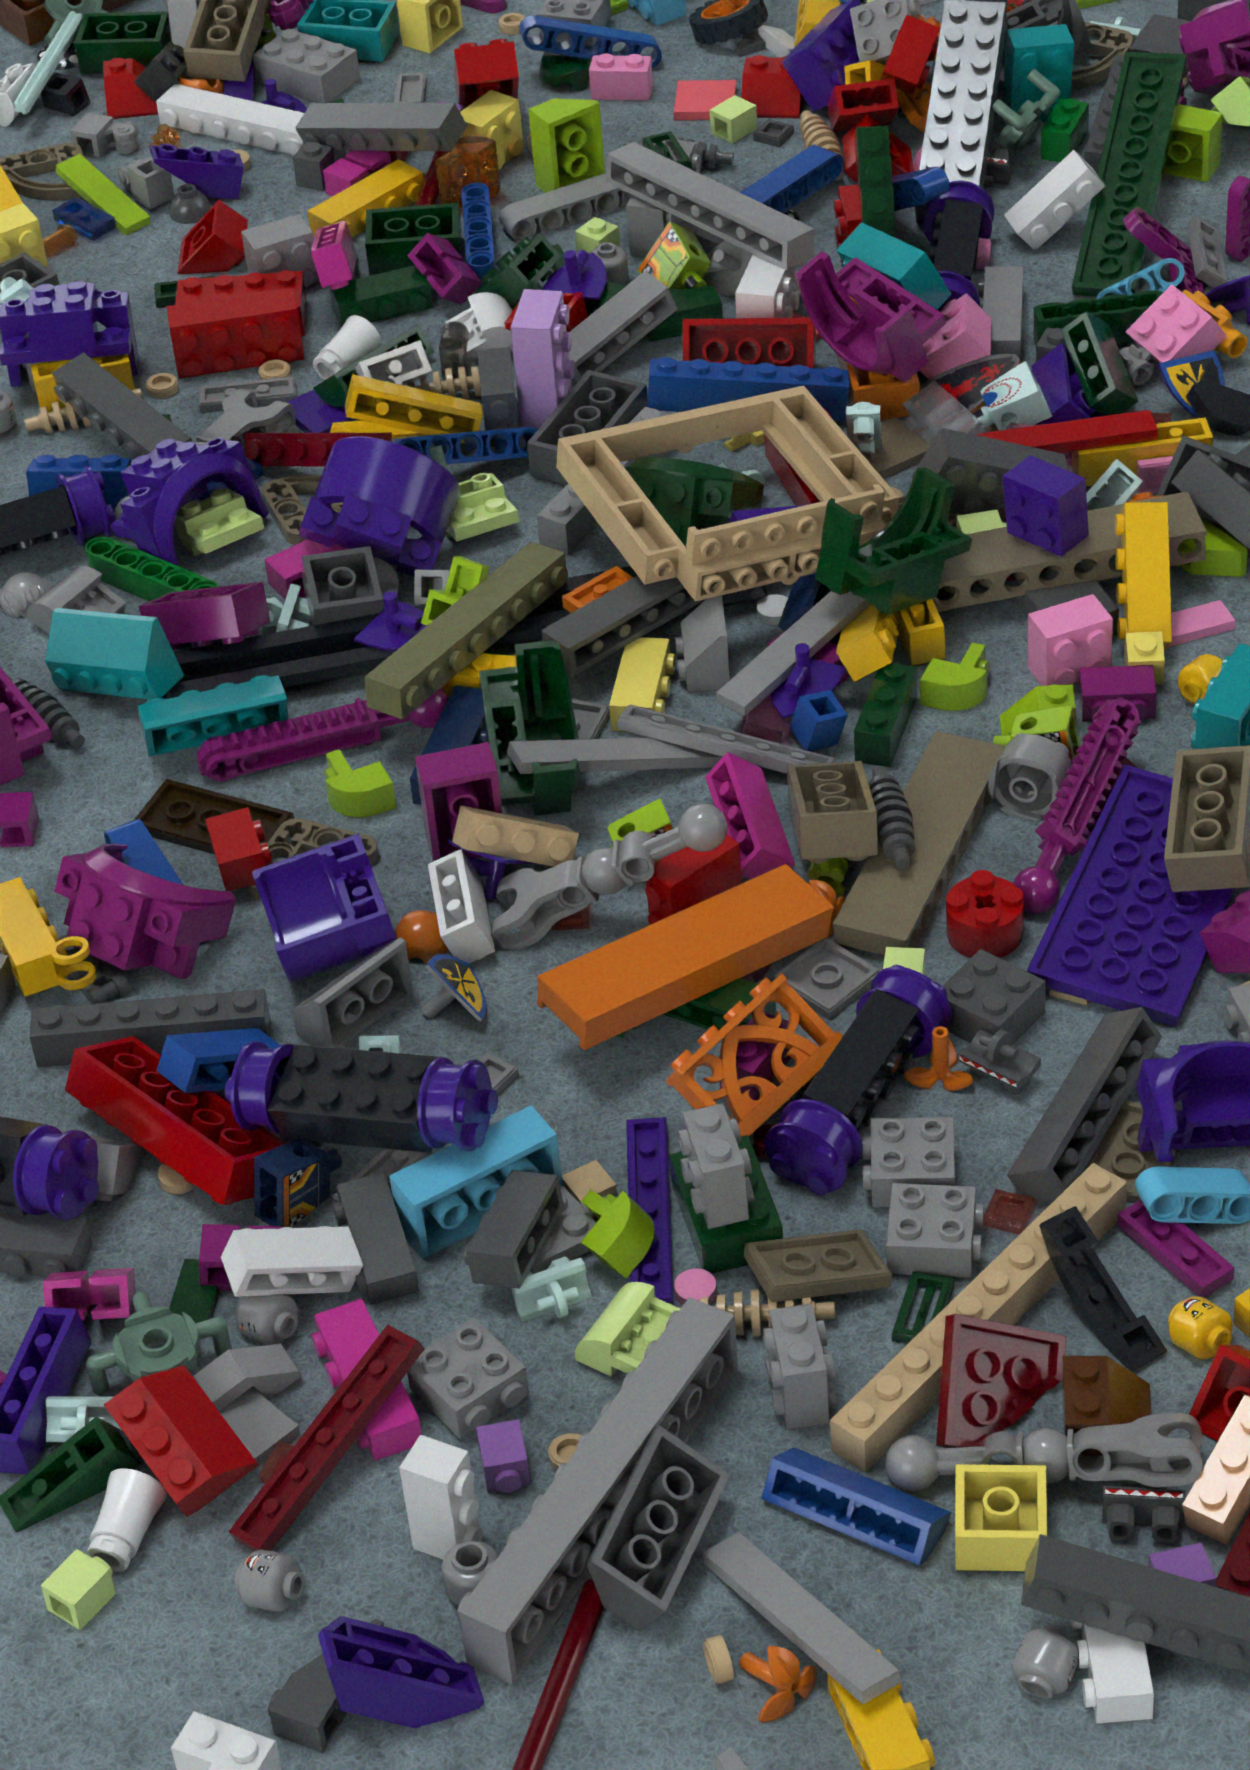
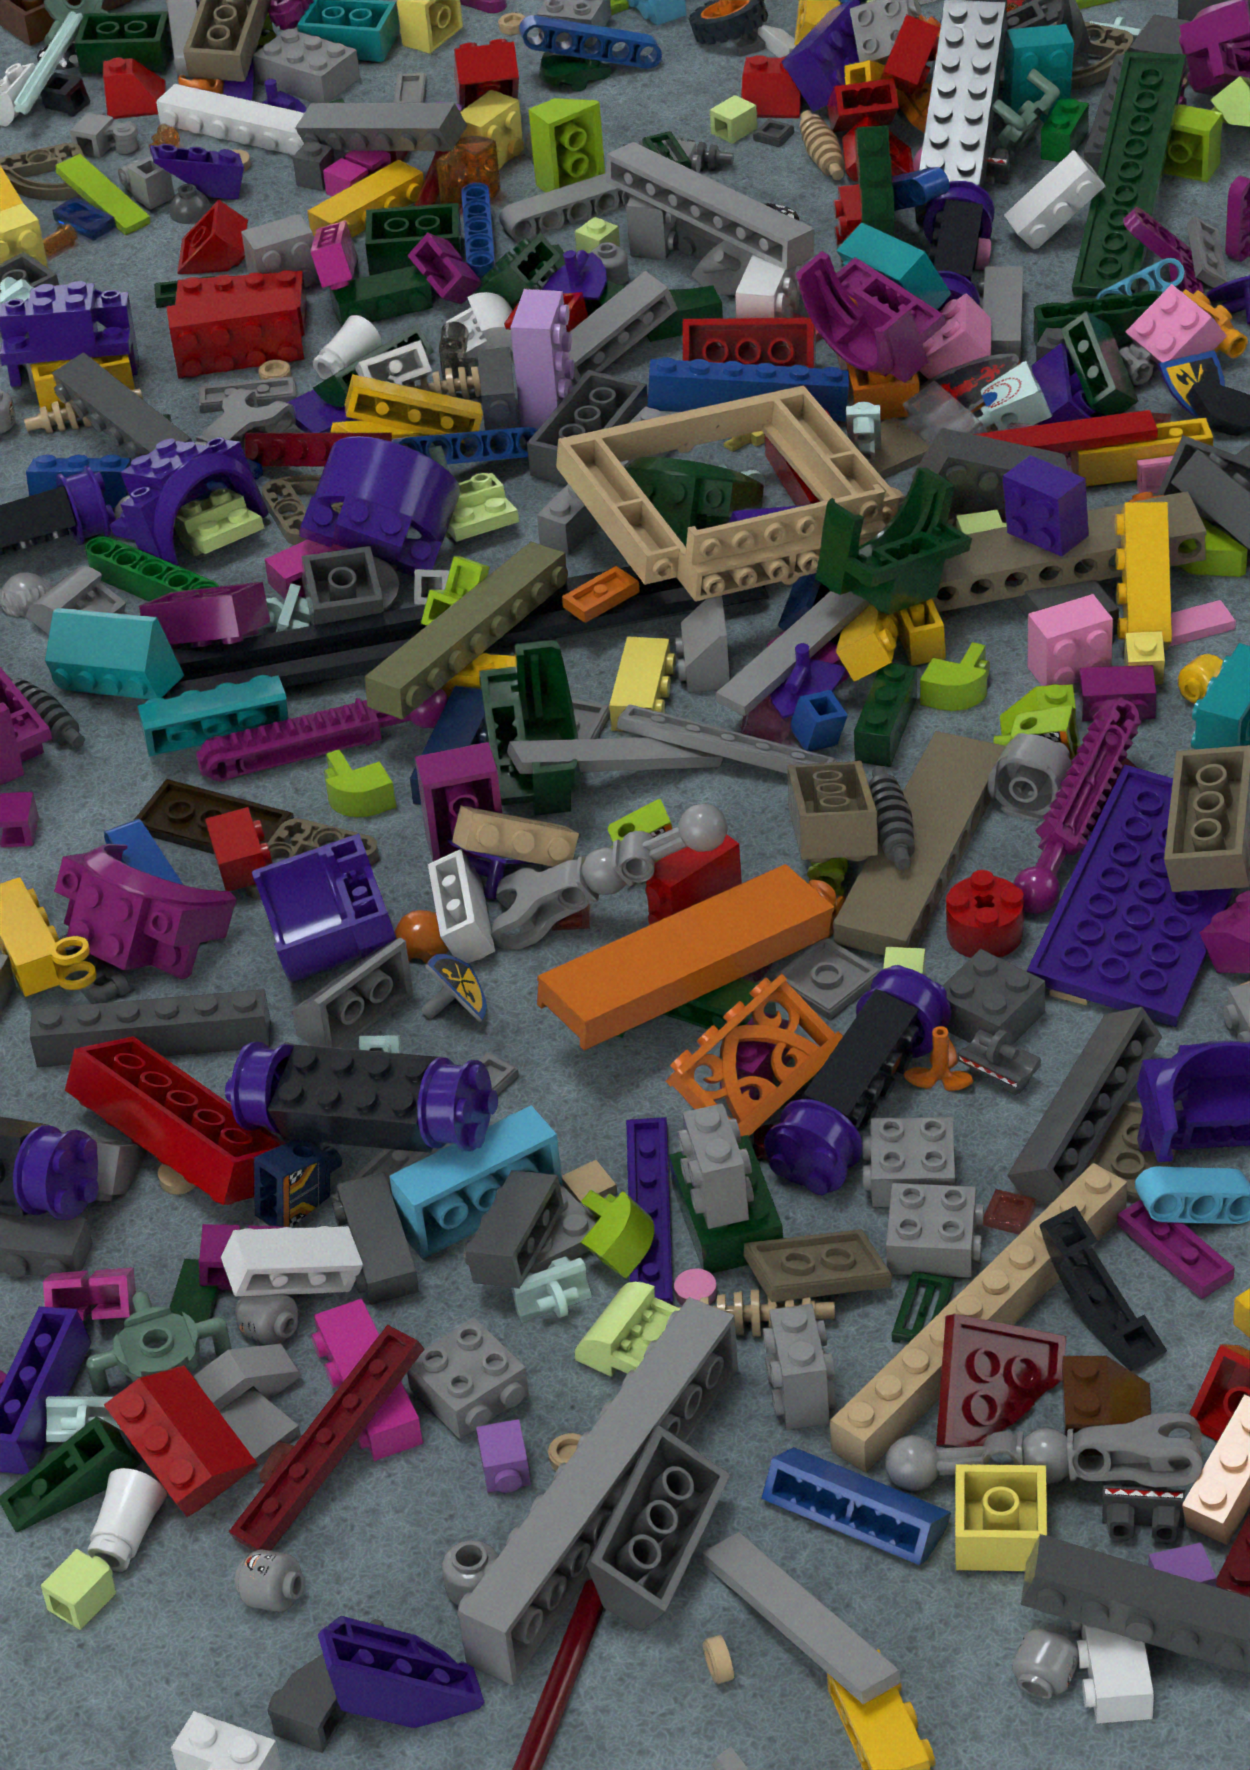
(162, 71): black brick -> none
(162, 386): tan tile -> none
(206, 1058): blue brick -> none
(392, 626): dark purple shield -> none
(439, 1496): white brick -> none
(616, 620): dark grey brick -> none
(620, 77): bright pink brick -> none
(677, 259): lime torso -> none
(699, 96): coral tile -> none
(750, 813): dark pink brick -> none
(771, 608): white tile -> none
(784, 1675): orange plant -> none
(796, 179): blue beam -> none
(1113, 487): light aqua torso -> none
(1199, 1327): yellow head -> none

